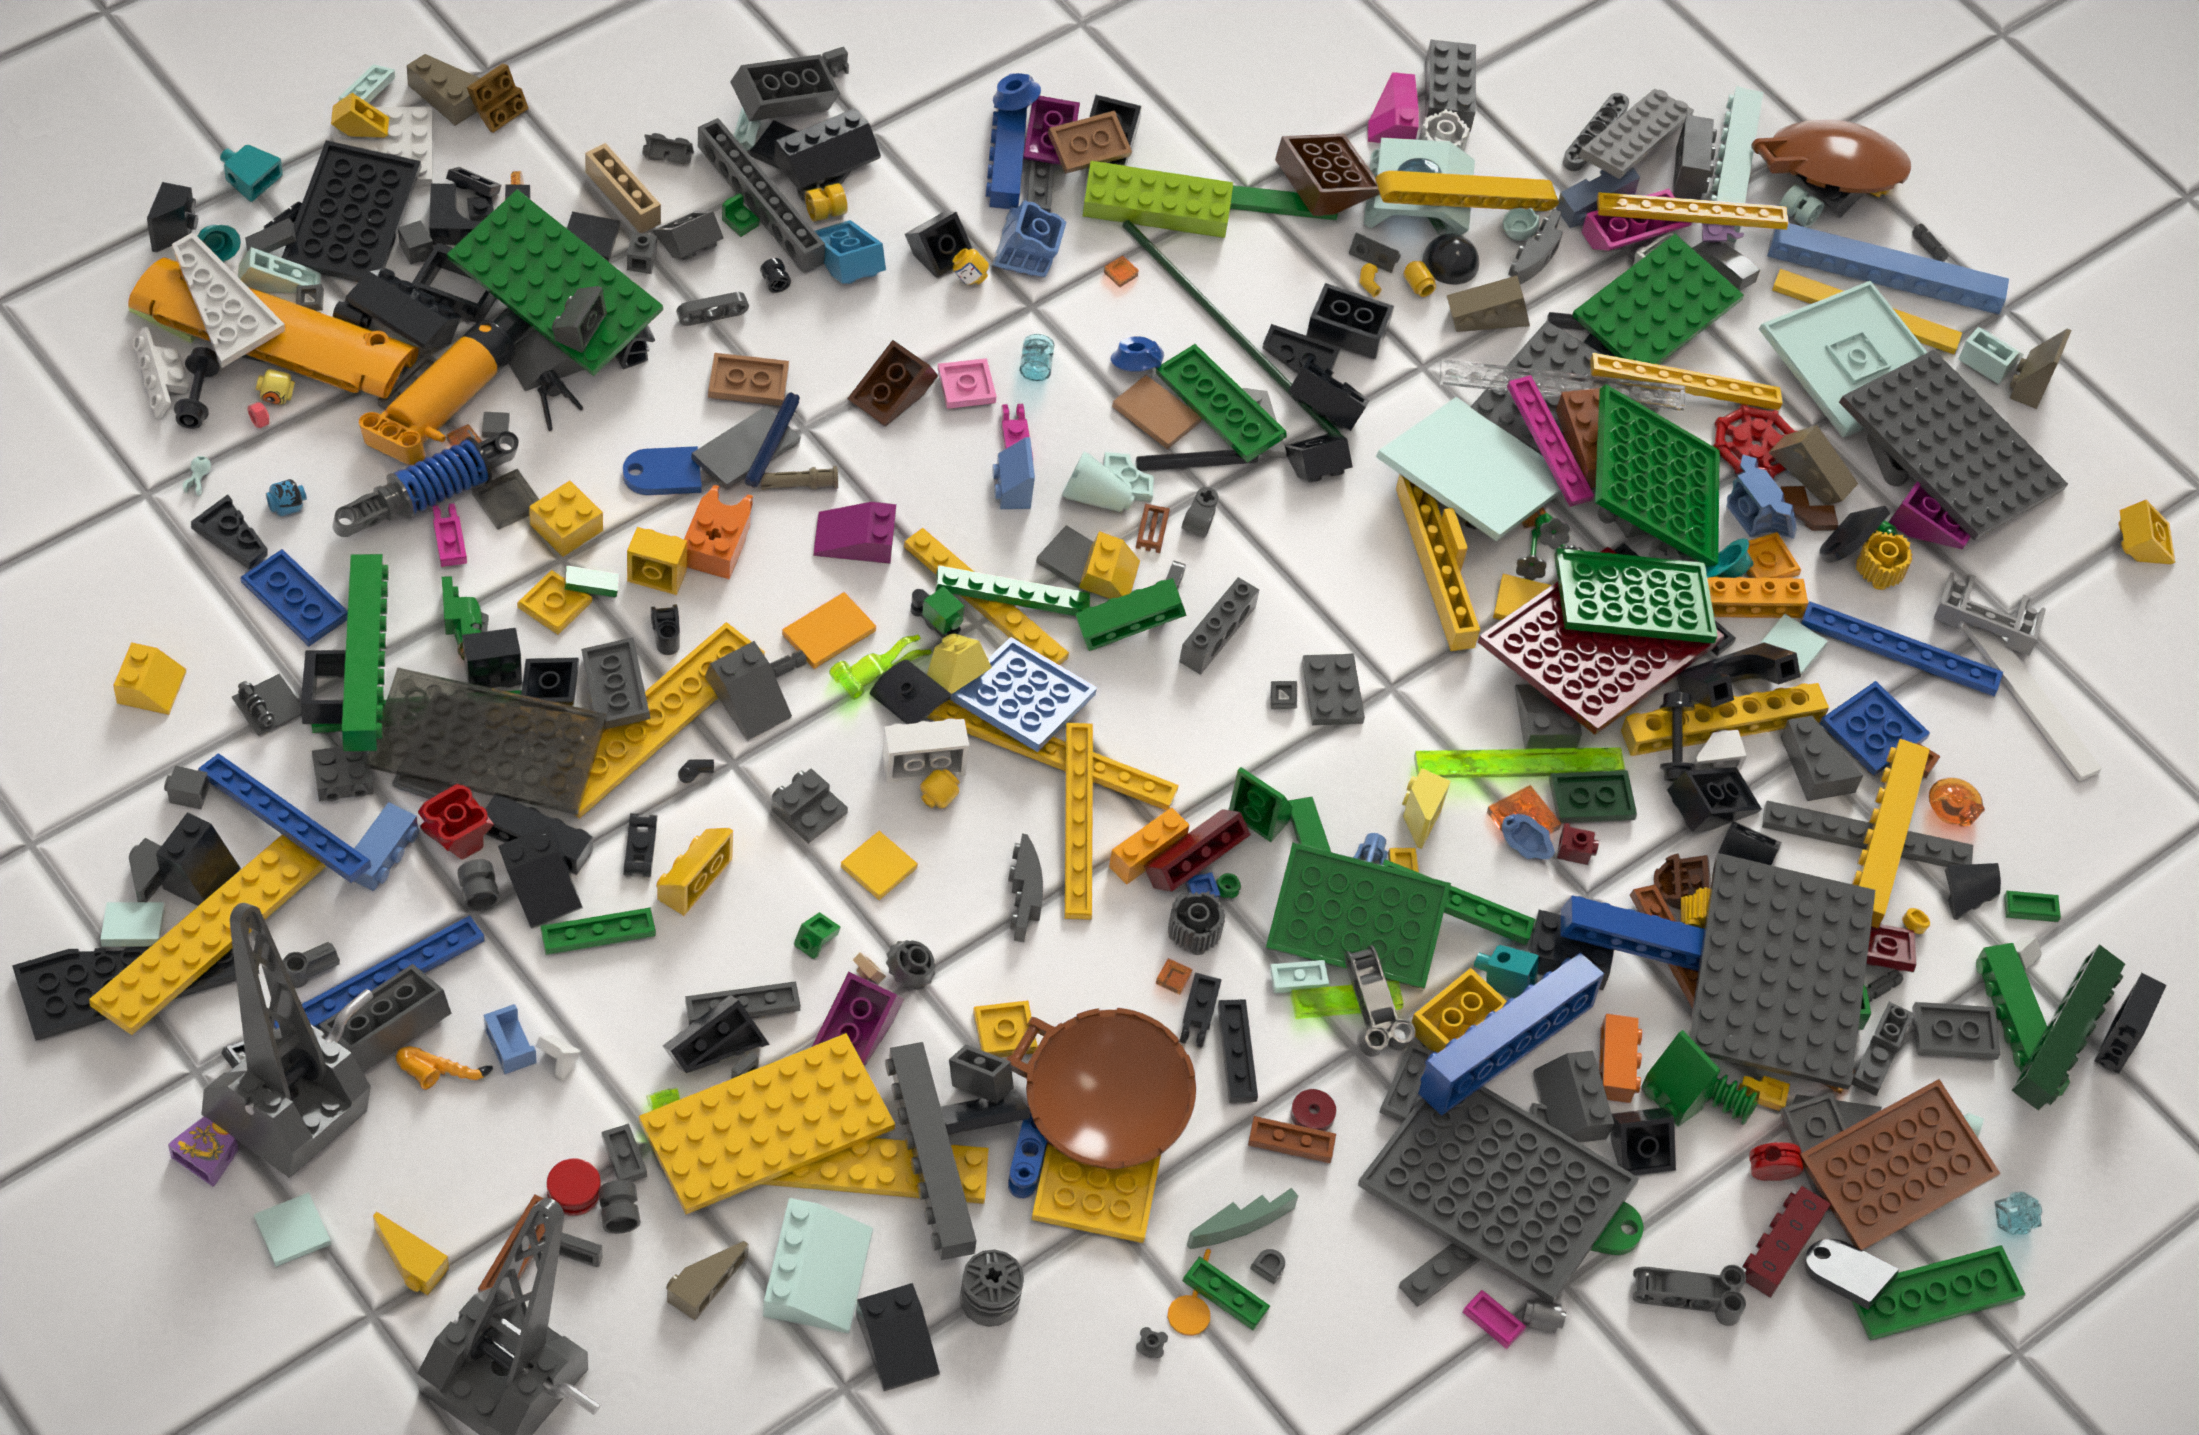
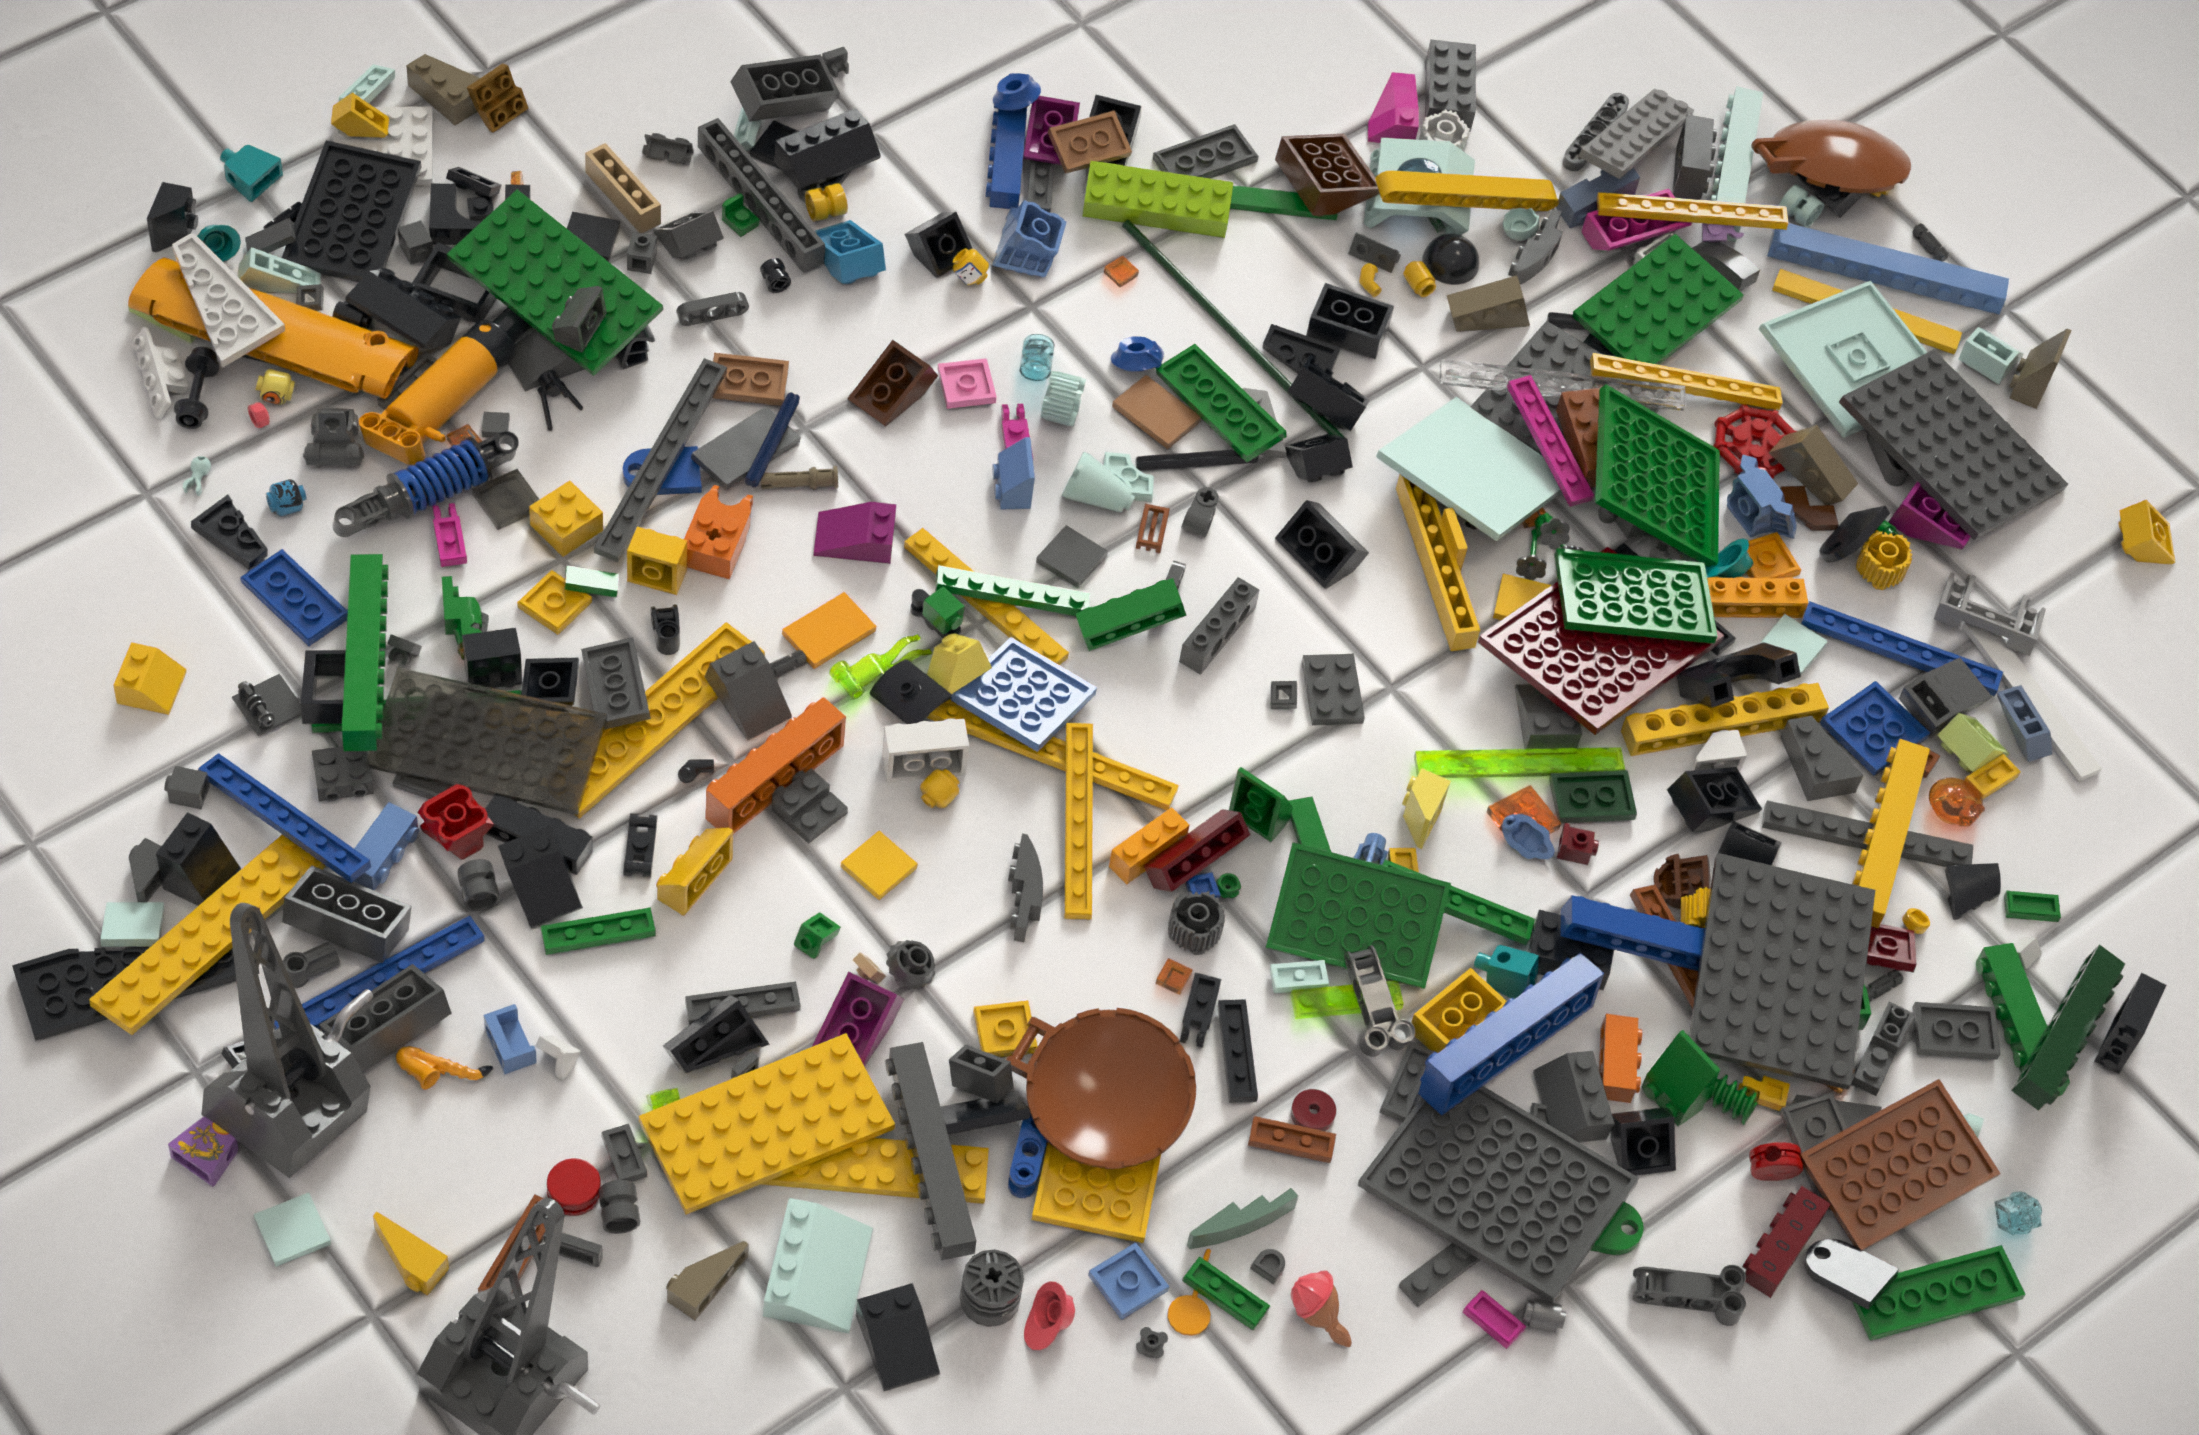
(334, 439): none -> dark grey piece
(346, 914): none -> dark grey brick
(402, 646): none -> dark grey tile
(660, 460): none -> dark grey plate
(797, 747): none -> orange brick
(1050, 1314): none -> coral piece
(1063, 398): none -> light aqua brick
(1109, 567): yellow slope -> none
(1128, 1281): none -> medium blue plate
(1208, 154): none -> dark grey tile
(1318, 1305): none -> piece
(1321, 544): none -> black slope
(1677, 703): black piece -> none
(1943, 694): none -> dark grey slope
(1970, 742): none -> yellowish green slope
(1993, 776): none -> yellow plate
(2026, 723): none -> sand blue slope

